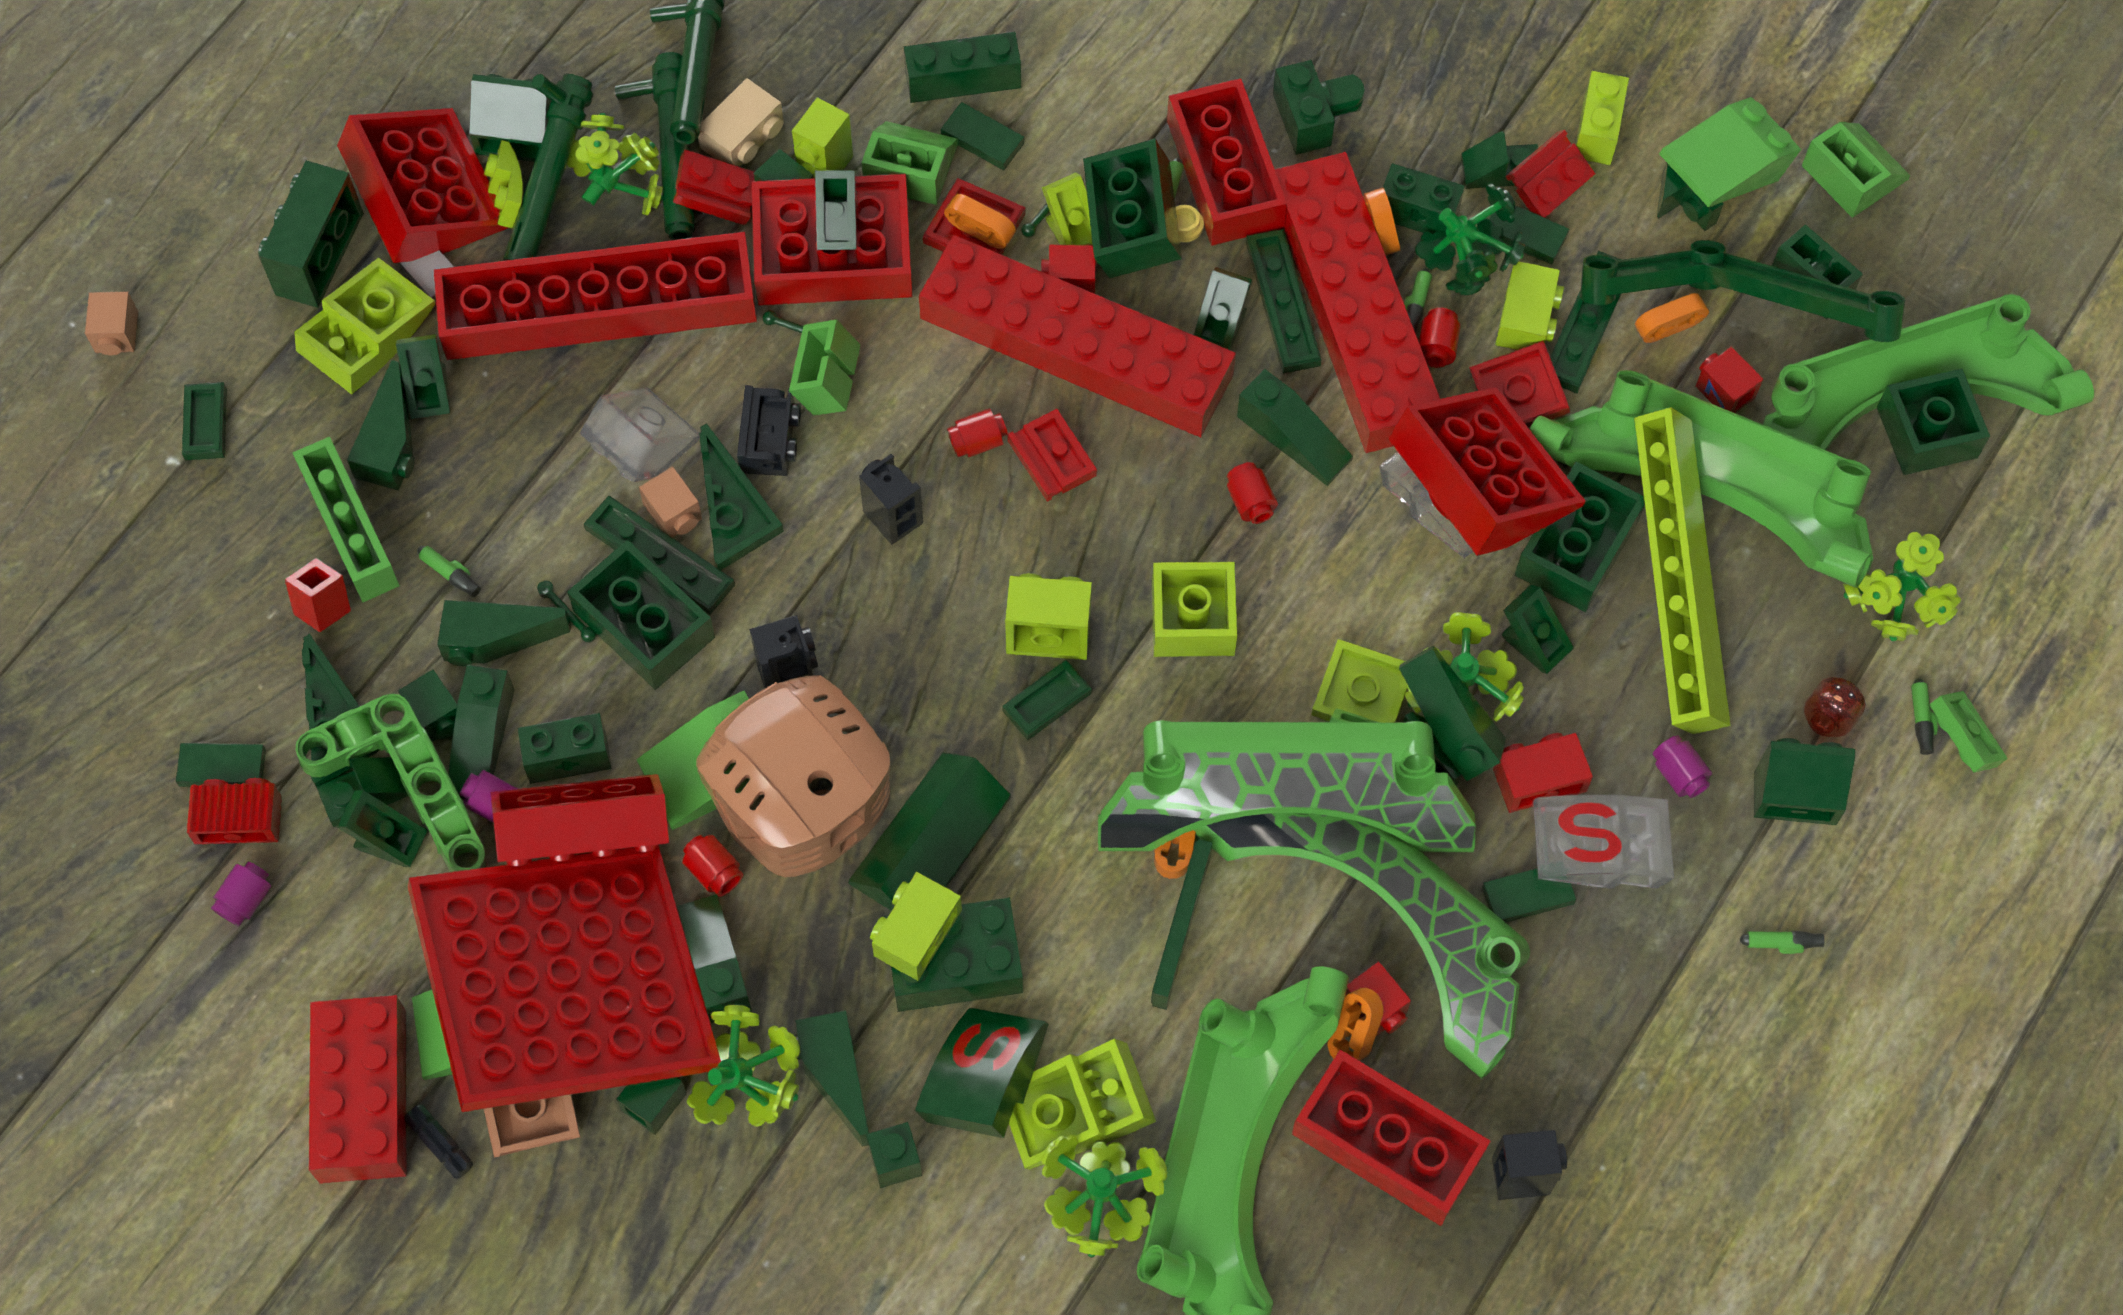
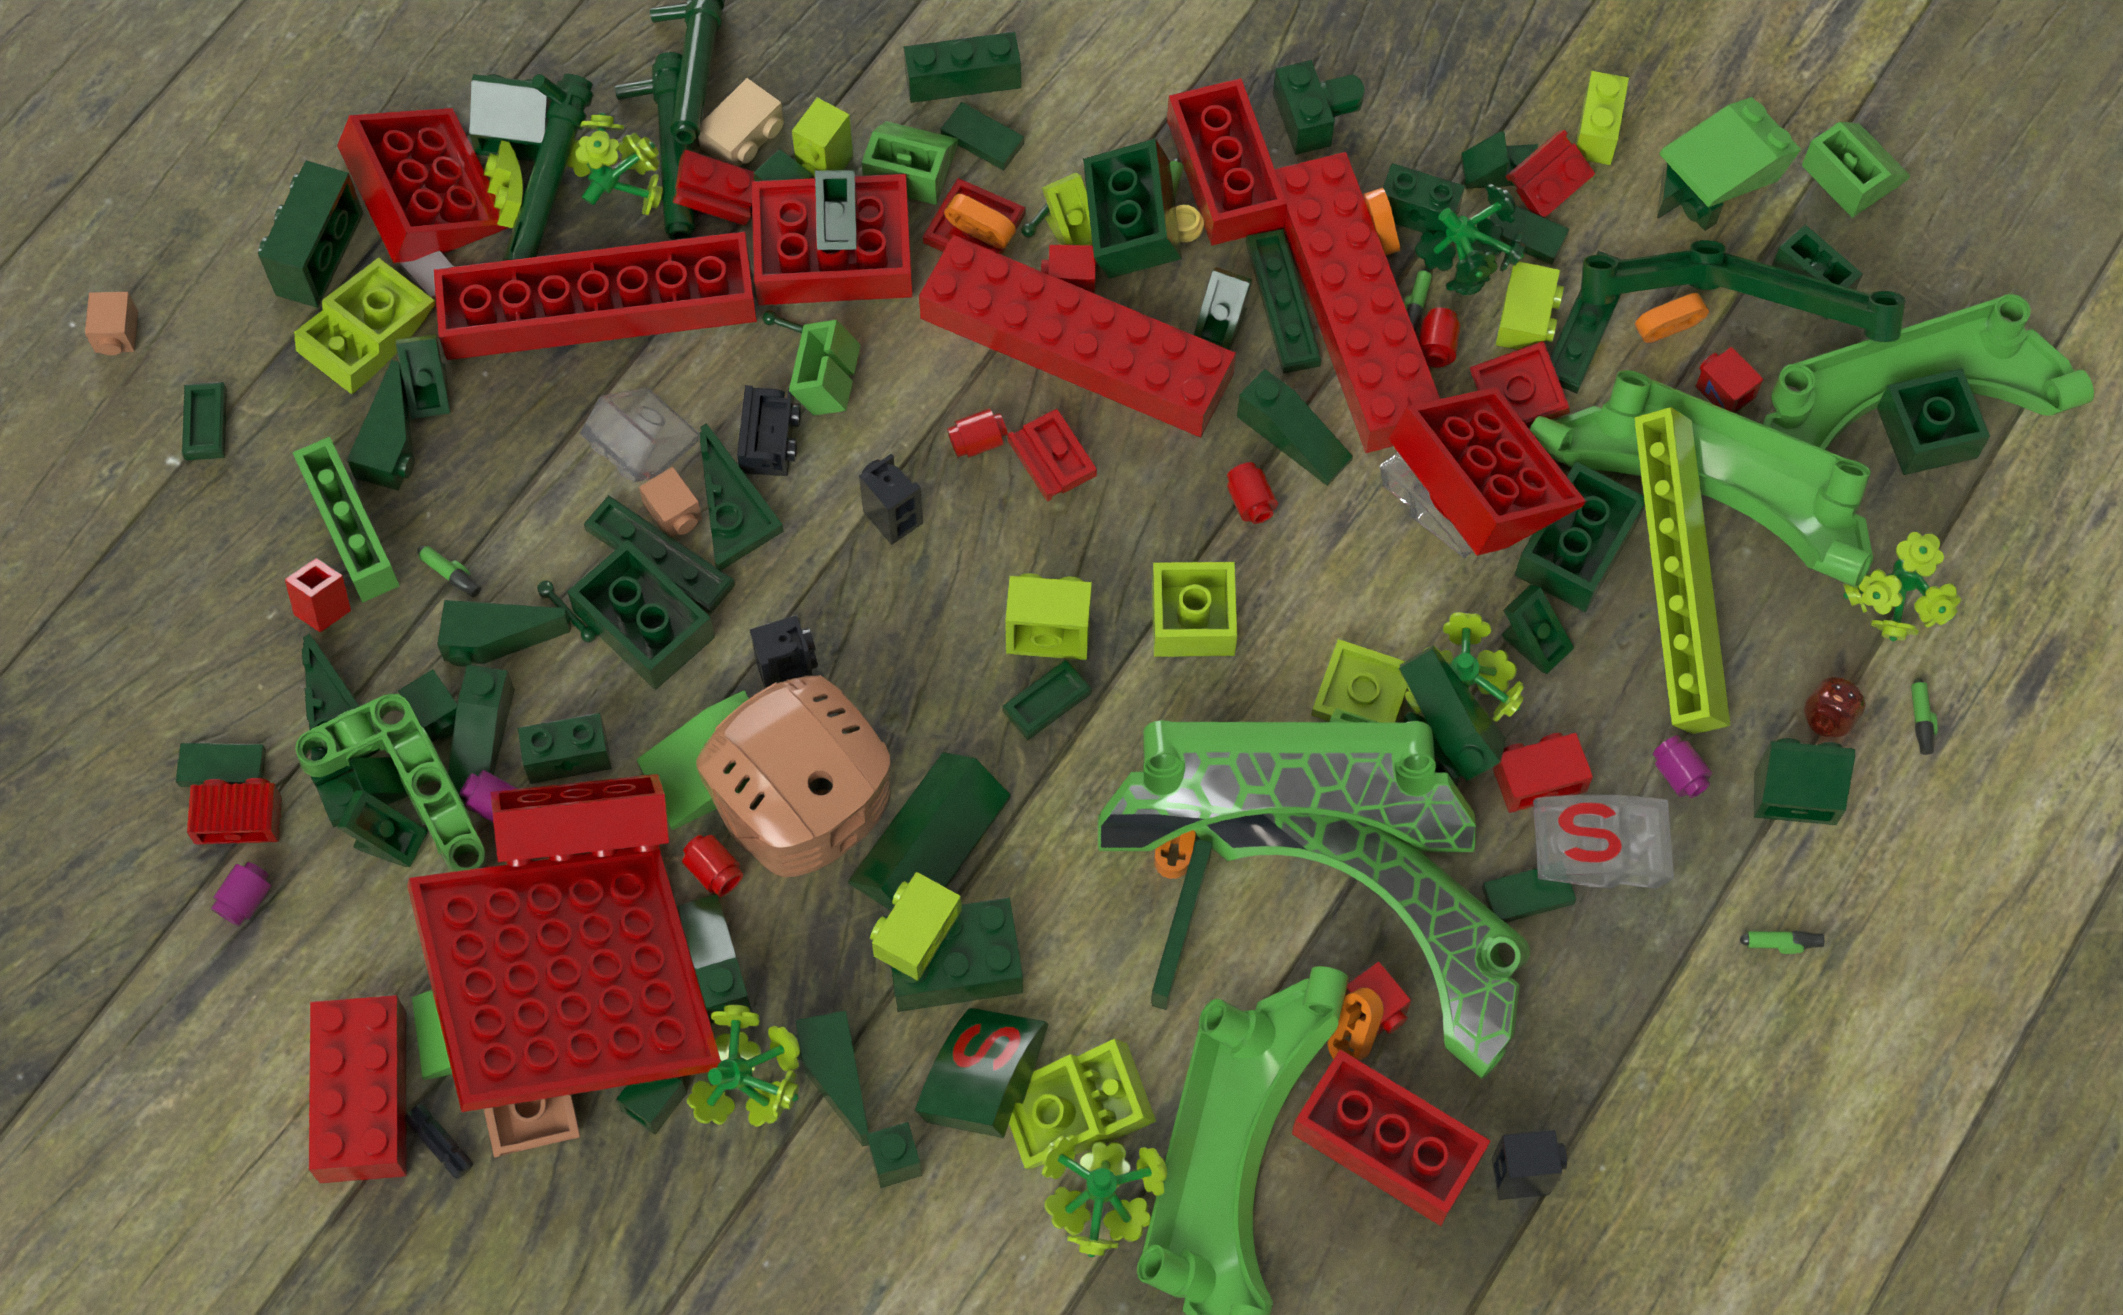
(1968, 731): bright green plate -> none

